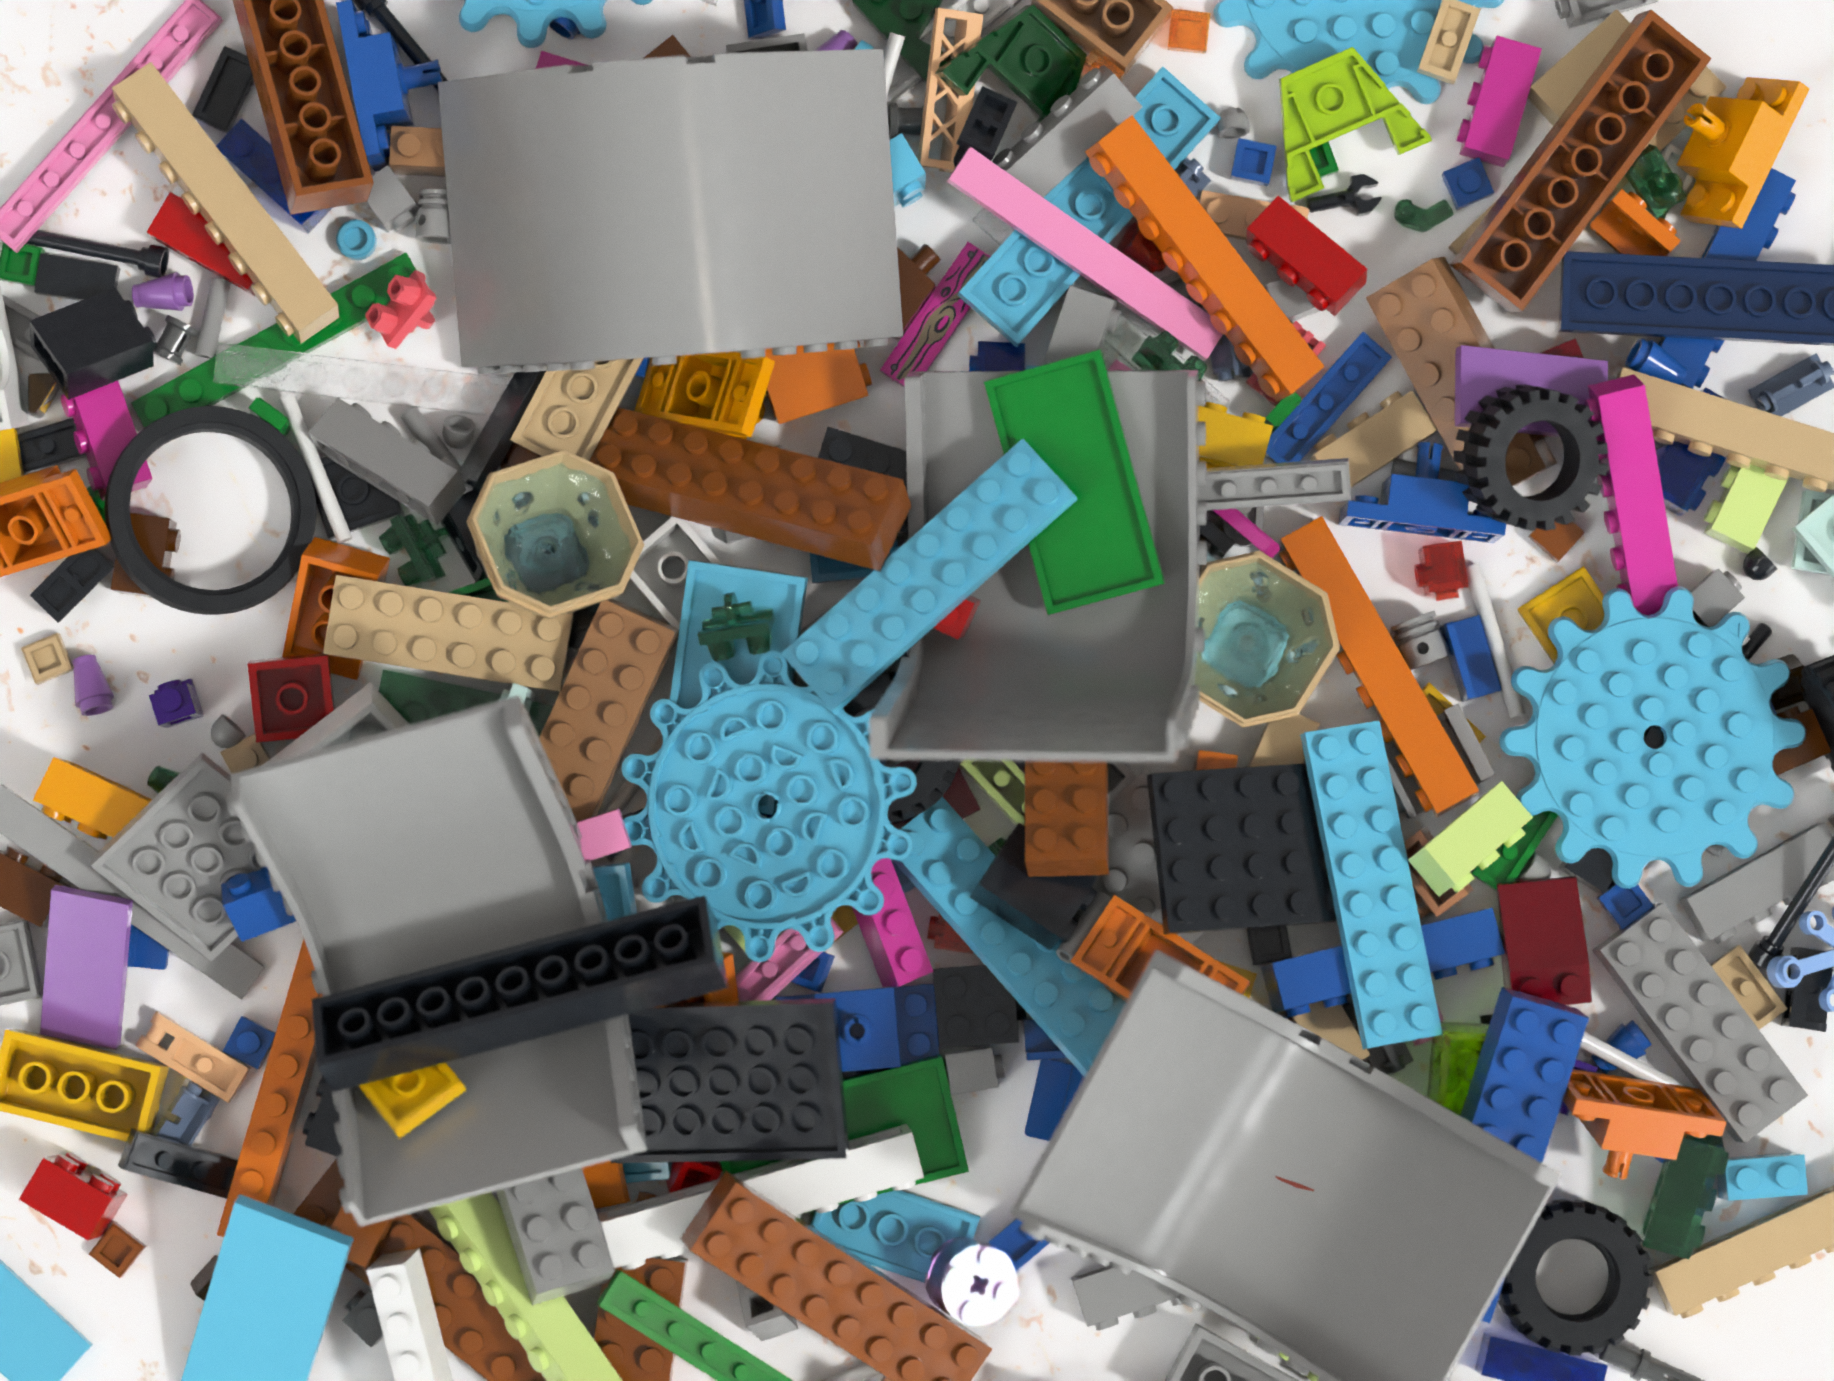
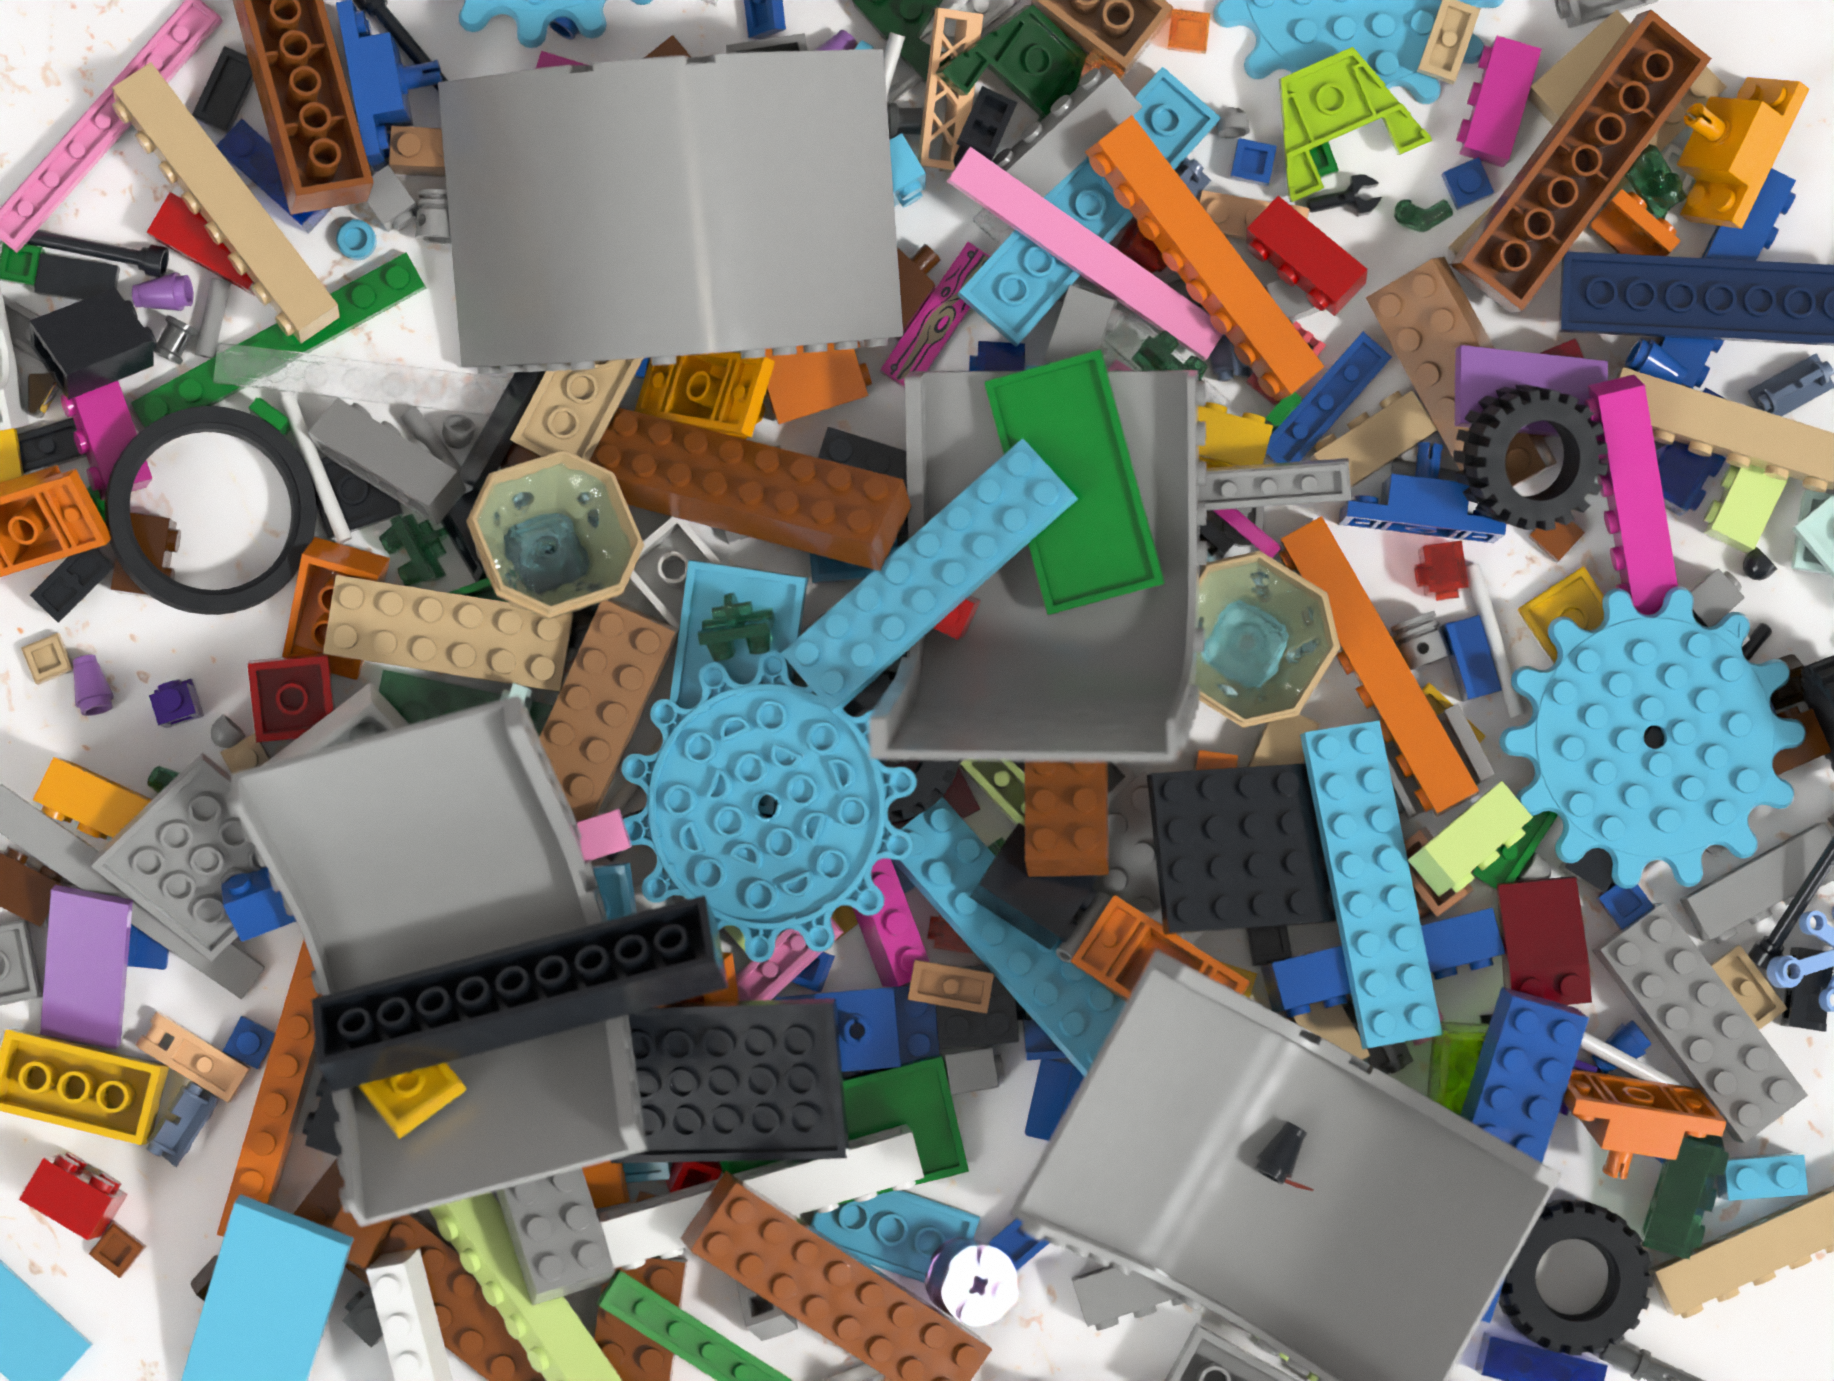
(178, 1163): black tile -> none
(407, 309): coral hips -> none
(950, 986): none -> medium nougat plate
(1281, 1154): none -> black cone

